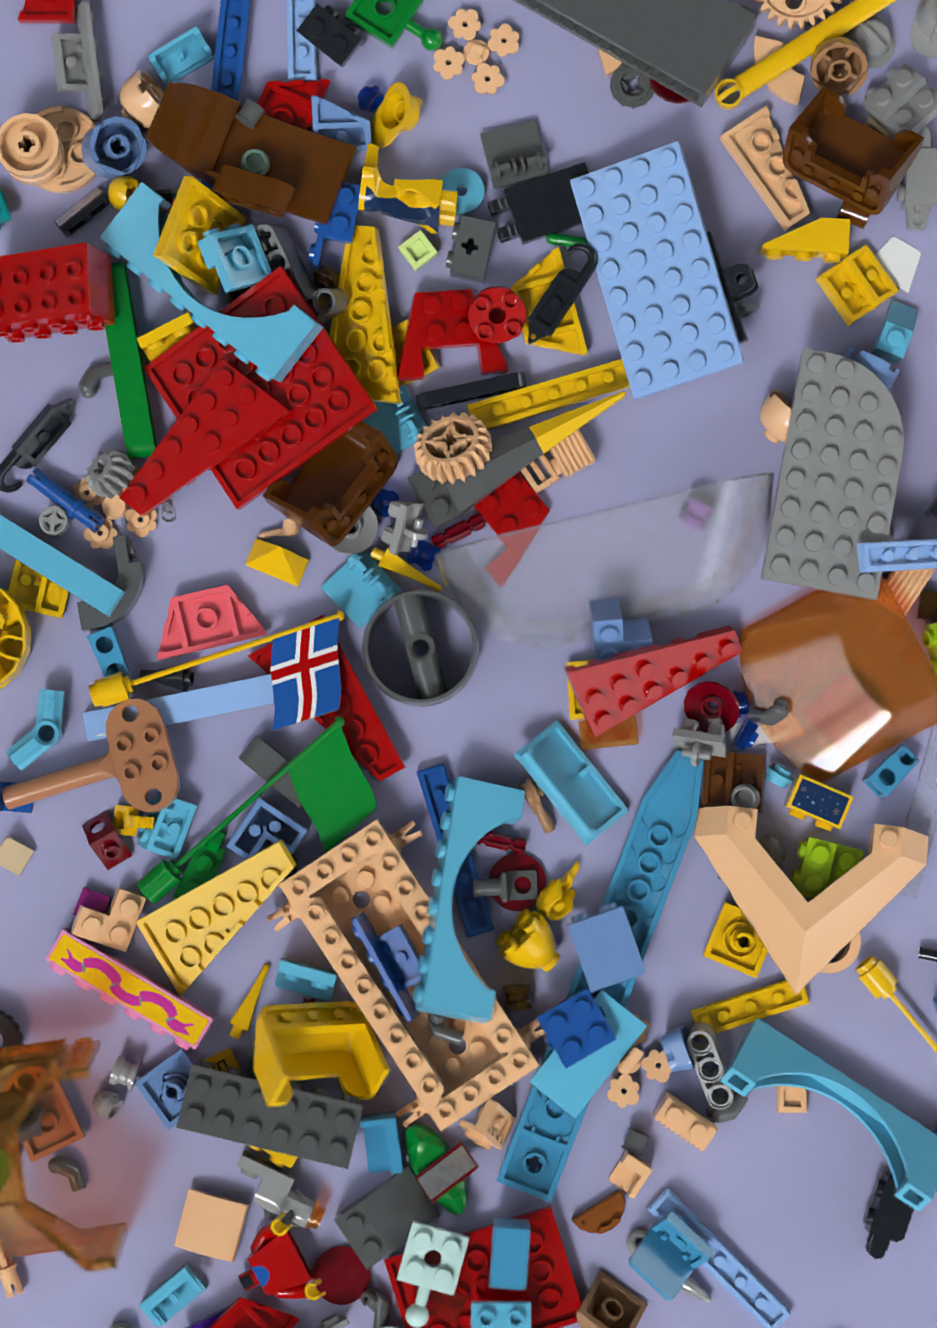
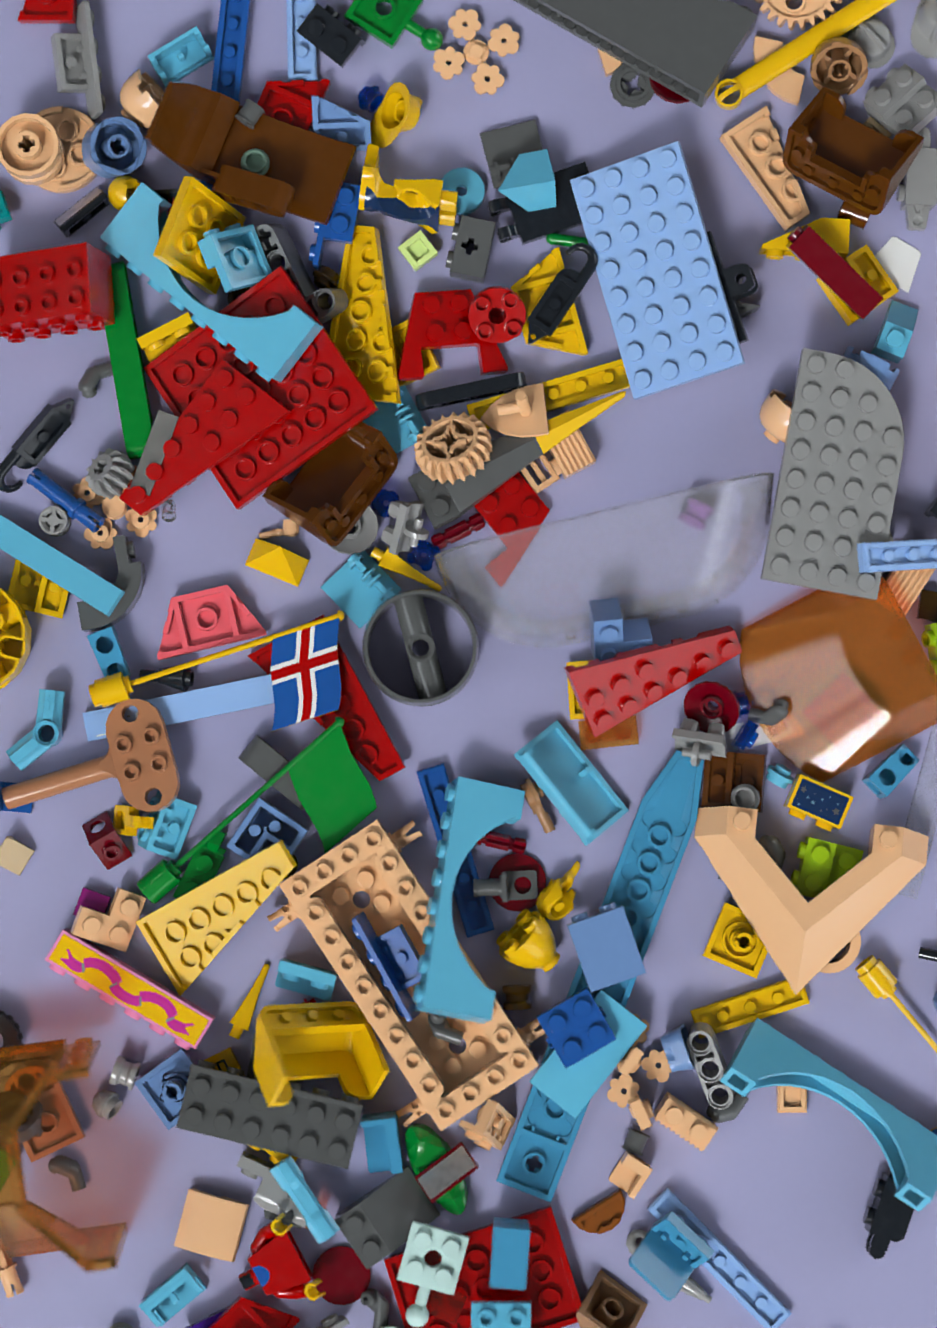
(153, 452): none -> dark grey sticker
(316, 1217): none -> medium azure axle
(519, 413): none -> light nougat shield
(531, 181): none -> medium azure slope
(641, 1111): none -> light nougat plate
(833, 271): none -> dark red brick

